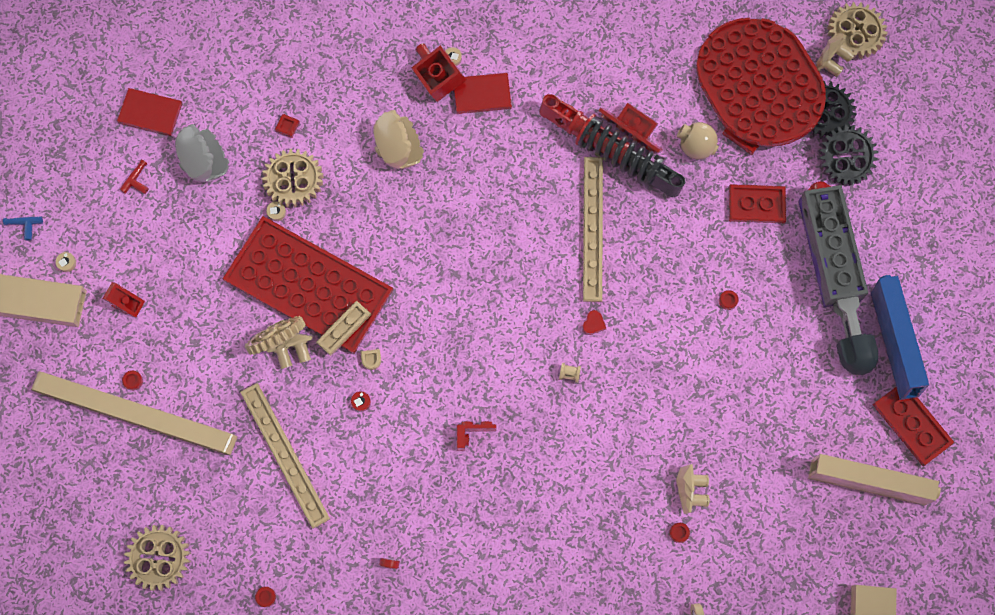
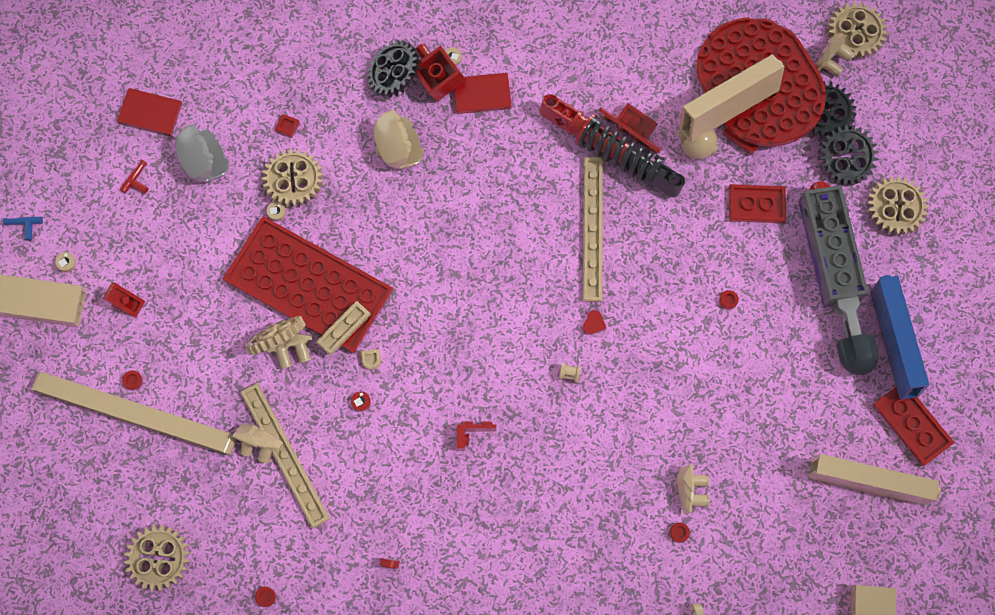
(257, 437): none -> tan connector
(393, 68): none -> black gear
(731, 98): none -> tan brick
(914, 207): none -> tan gear

